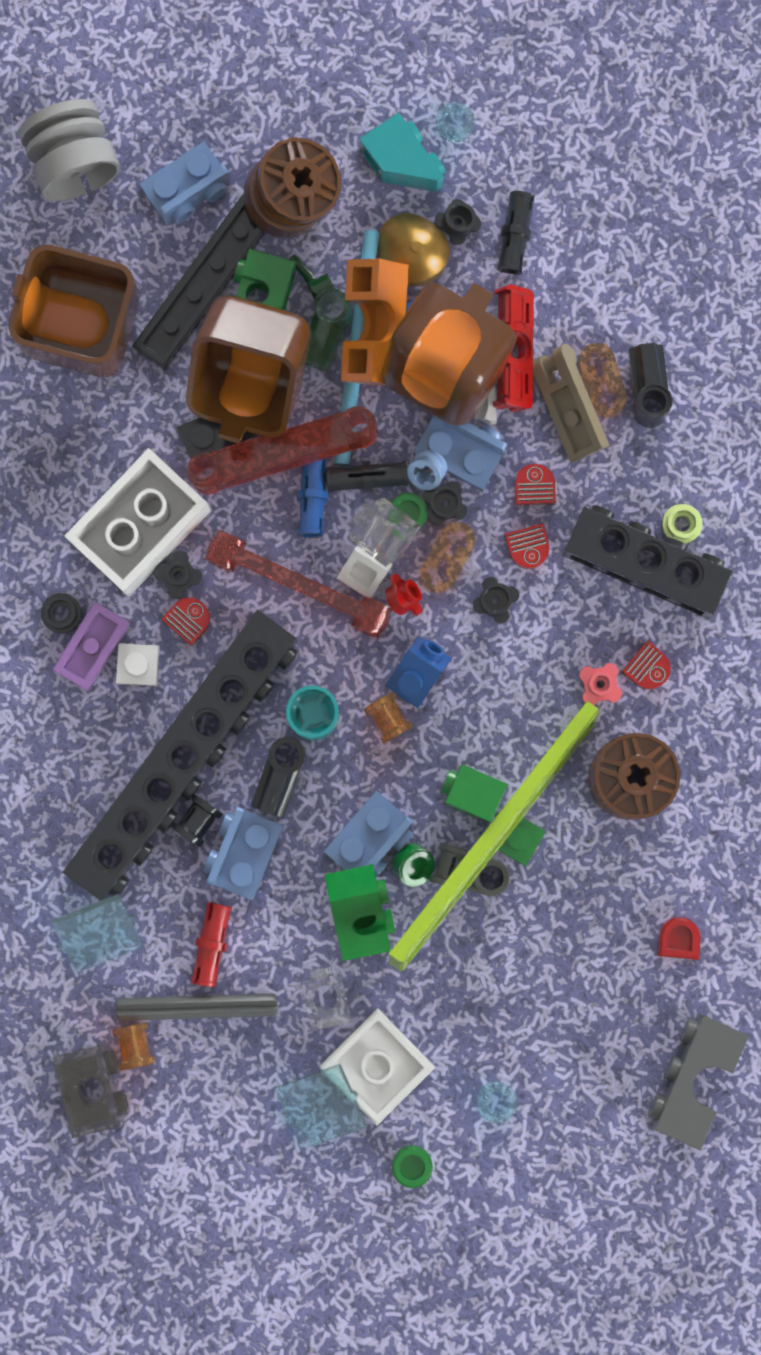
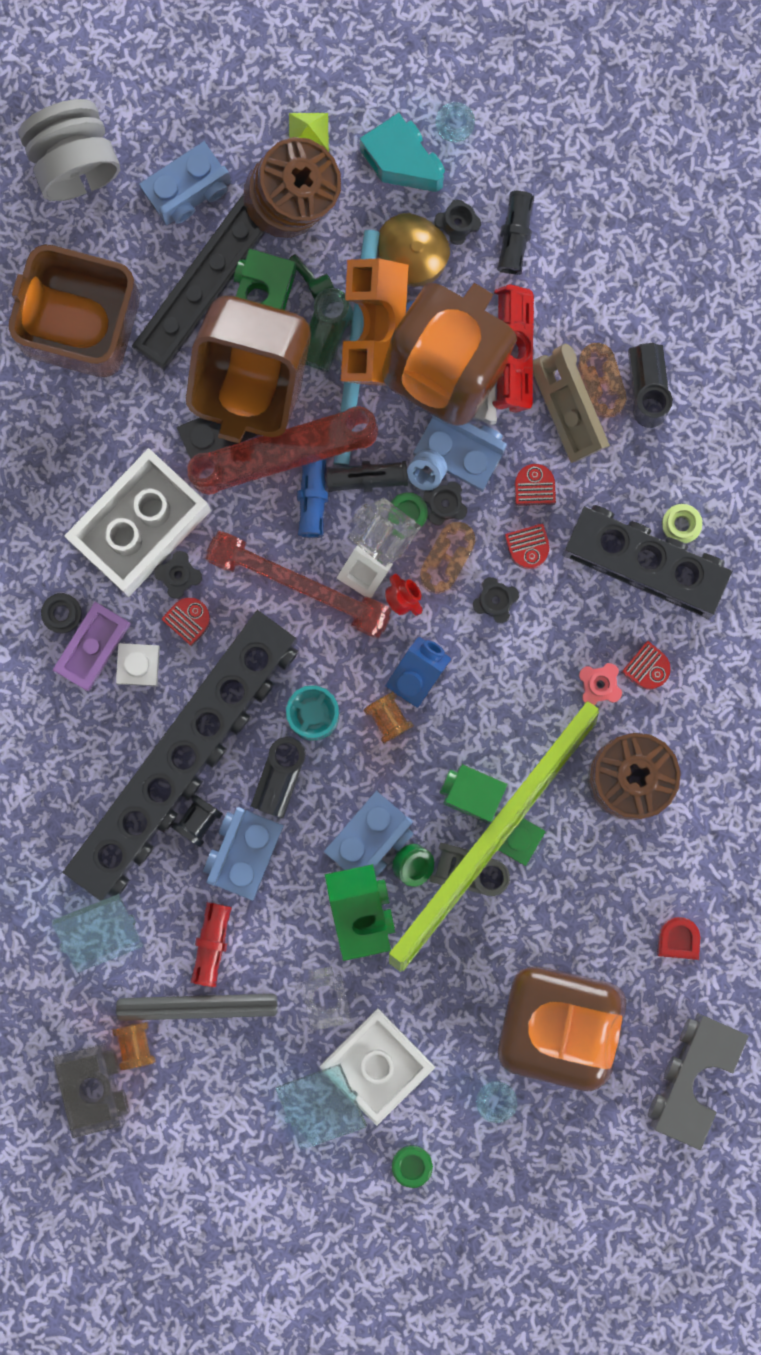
(310, 126): none -> lime slope
(562, 1028): none -> reddish brown piece

